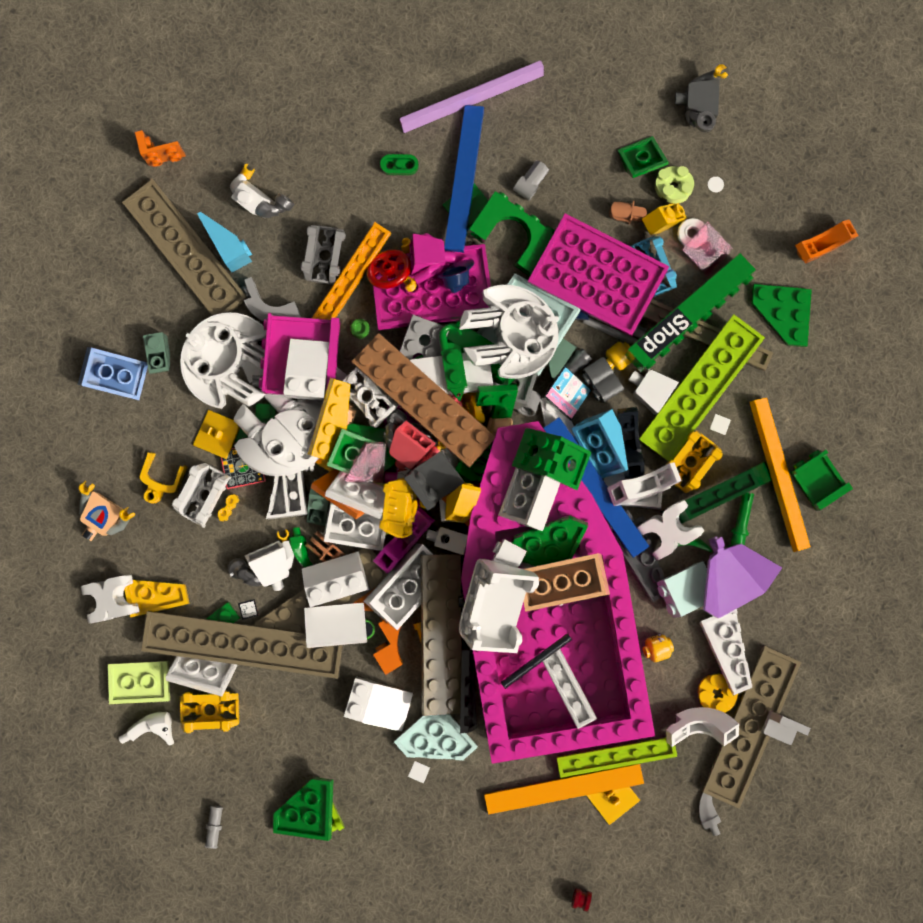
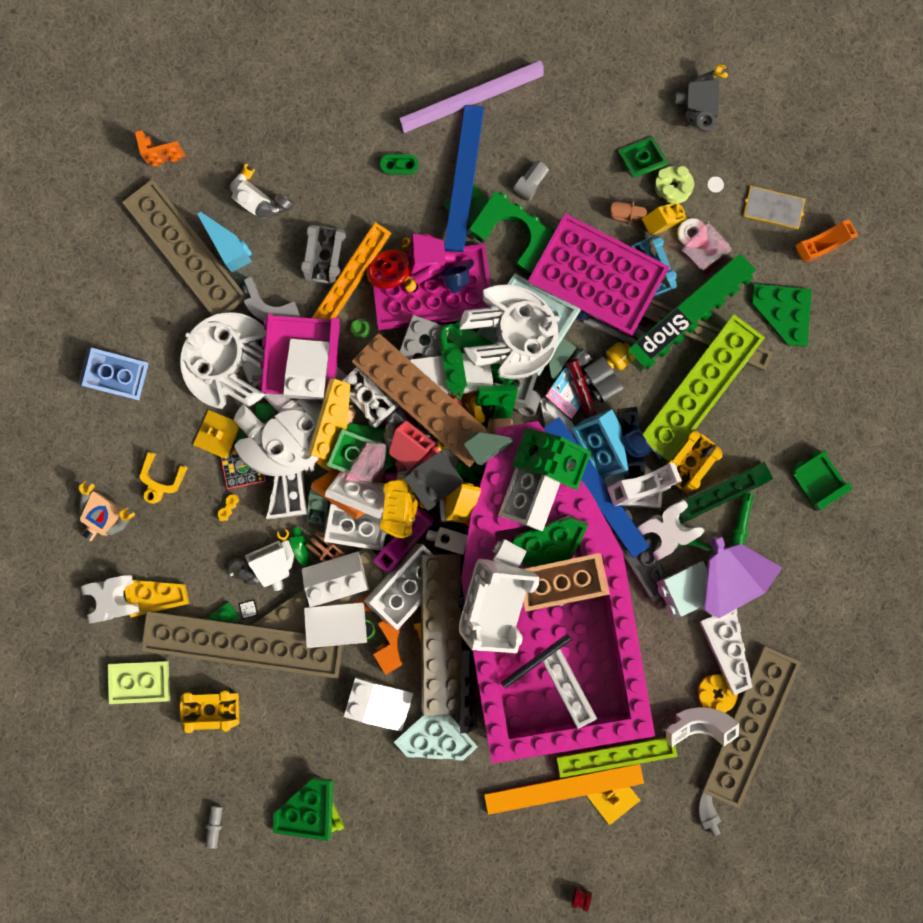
(156, 722): white animal -> none
(157, 352): sand green slope -> none
(193, 490): white piece -> none
(201, 674): white tile -> none
(419, 772): white sticker -> none
(485, 446): none -> sand green slope
(573, 367): none -> dark red pin
(636, 443): none -> dark blue piece
(652, 389): white torso -> none
(658, 648): yellow head -> none
(720, 424): white sticker -> none
(774, 207): none -> flat silver piece
(780, 474): light orange tile -> none
(782, 728): light grey panel -> none

